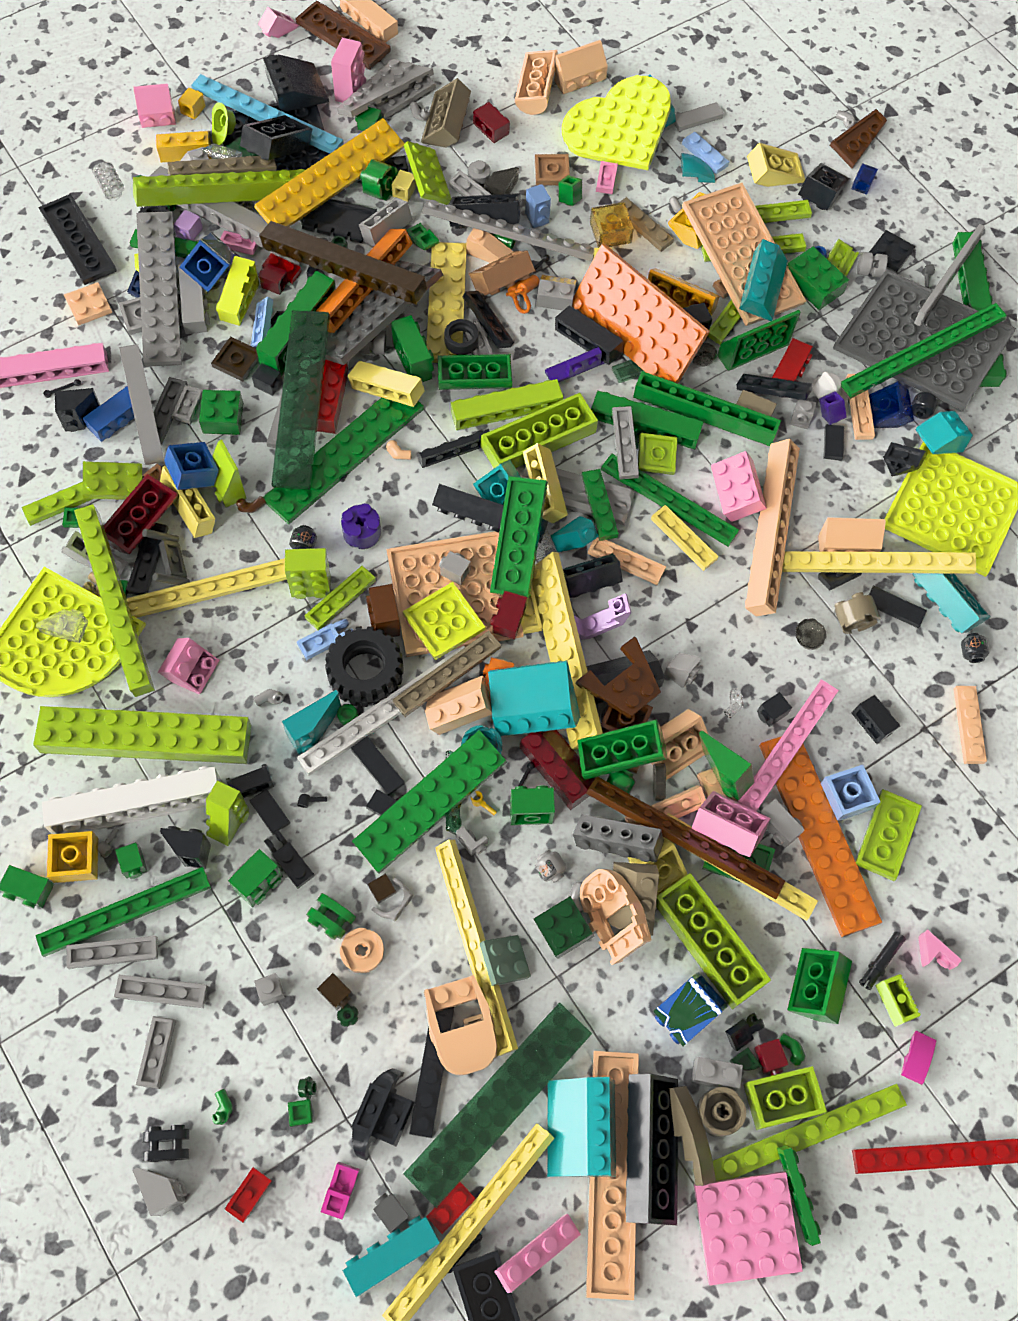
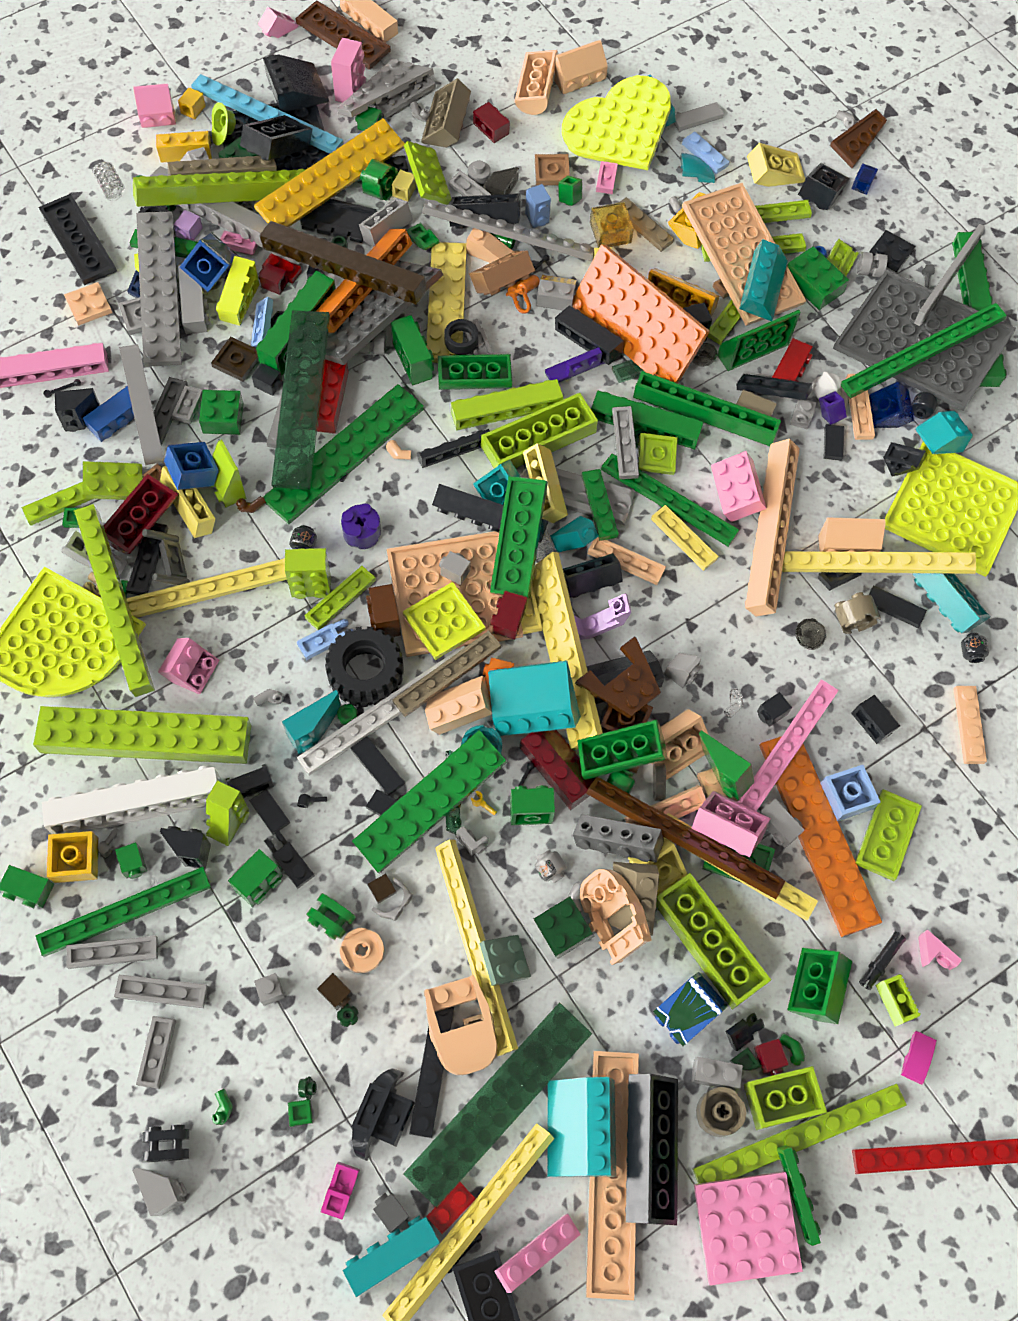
(64, 625): clear slope -> none
(218, 151): clear slope -> none
(248, 1195): red plate -> none
(386, 383): light yellow brick -> none
(488, 319): black plate -> none
(695, 1142): dark tan slope -> none

